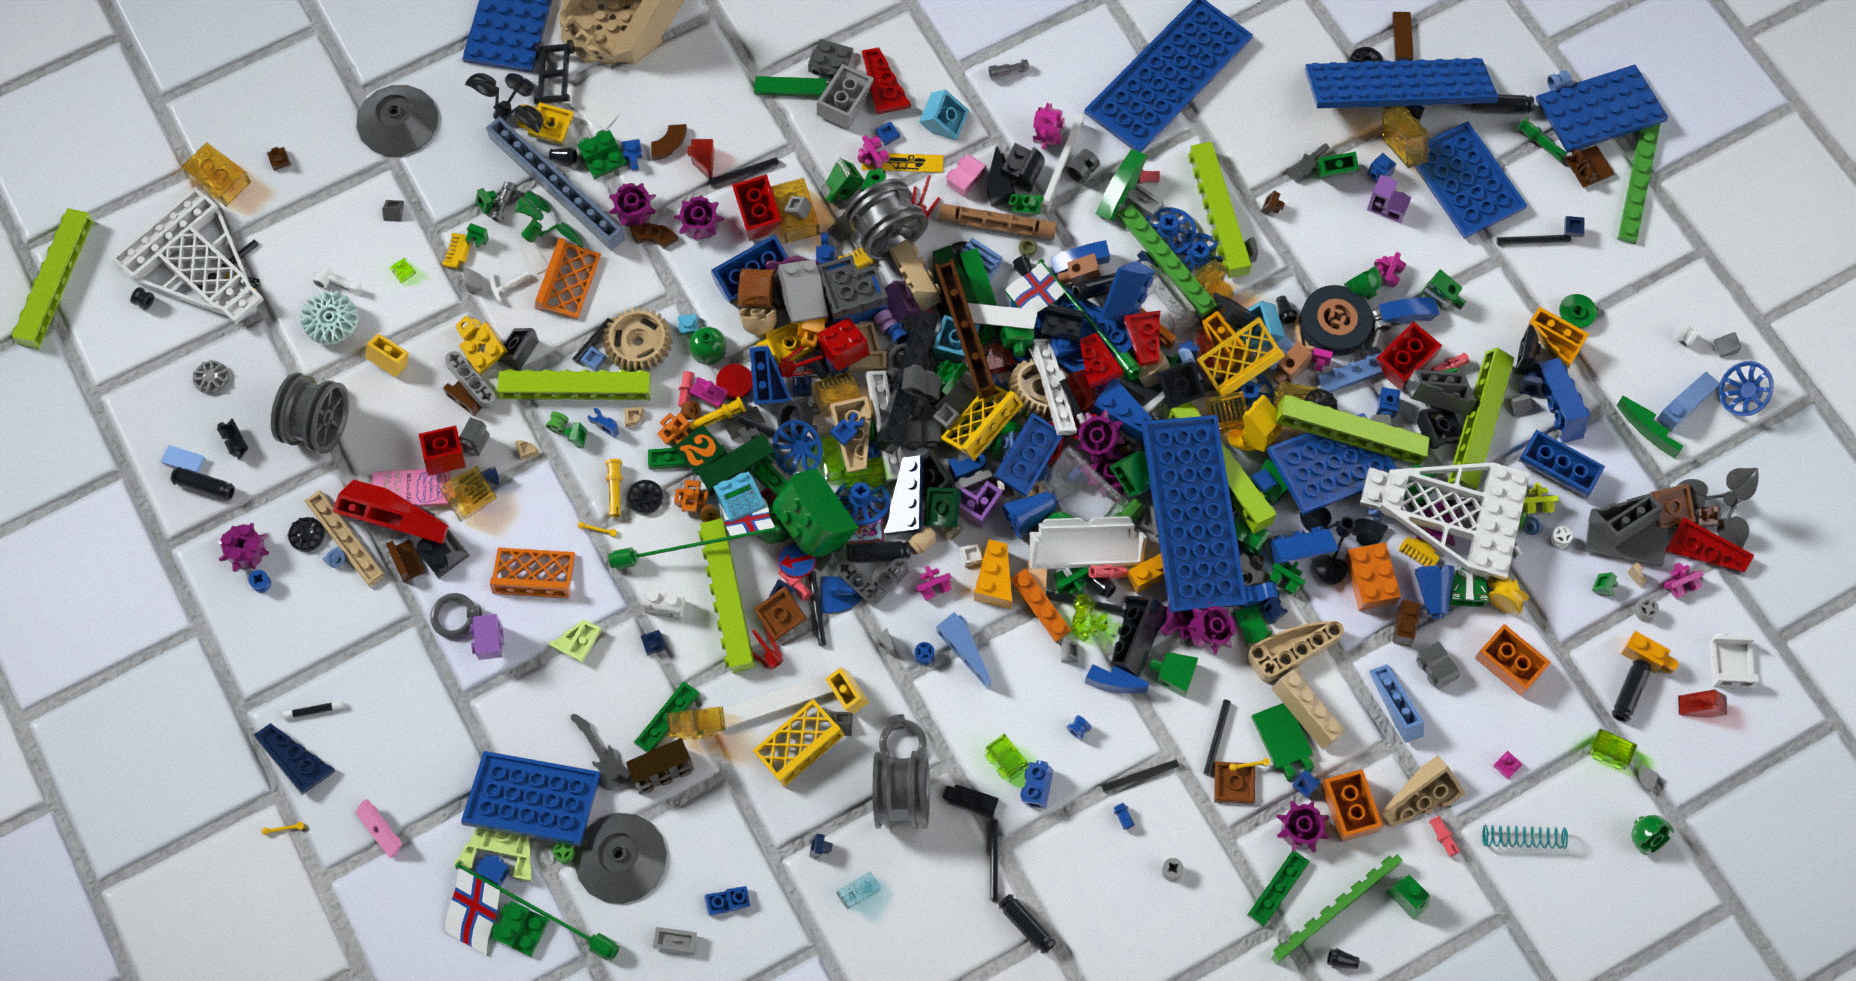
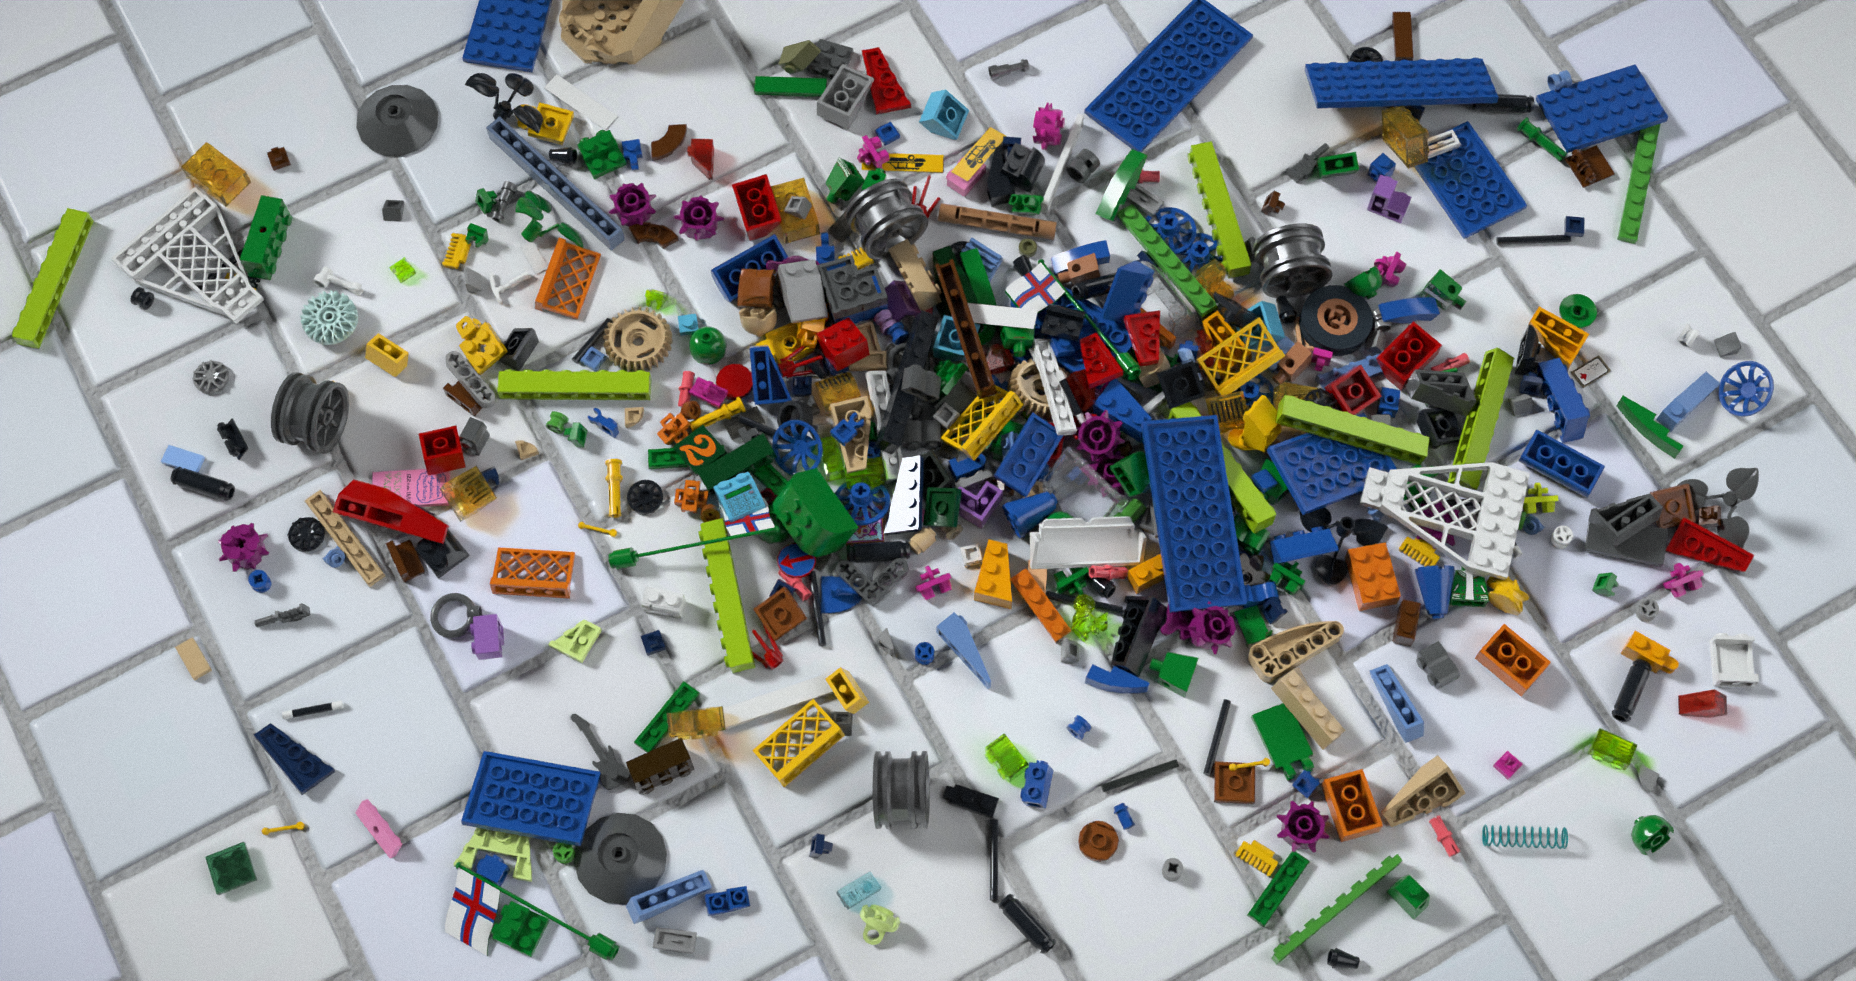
(193, 658): none -> tan tile
(231, 868): none -> clear green tile
(266, 238): none -> green brick
(286, 616): none -> dark grey piece
(541, 50): black piece -> none
(659, 296): none -> clear neon green tile
(667, 896): none -> medium blue slope
(743, 171): black bar -> none
(798, 56): none -> olive slope
(878, 919): none -> yellowish green tile
(898, 722): dark grey piece -> none
(978, 154): none -> yellow sticker
(1008, 143): none -> dark blue tile
(1098, 841): none -> dark orange tile
(1260, 852): none -> yellow piece
(1292, 260): none -> flat silver wheel
(1353, 390): none -> red brick
(1456, 144): none -> white tile
(1590, 371): none -> white sticker
(1636, 575): tan tile -> none

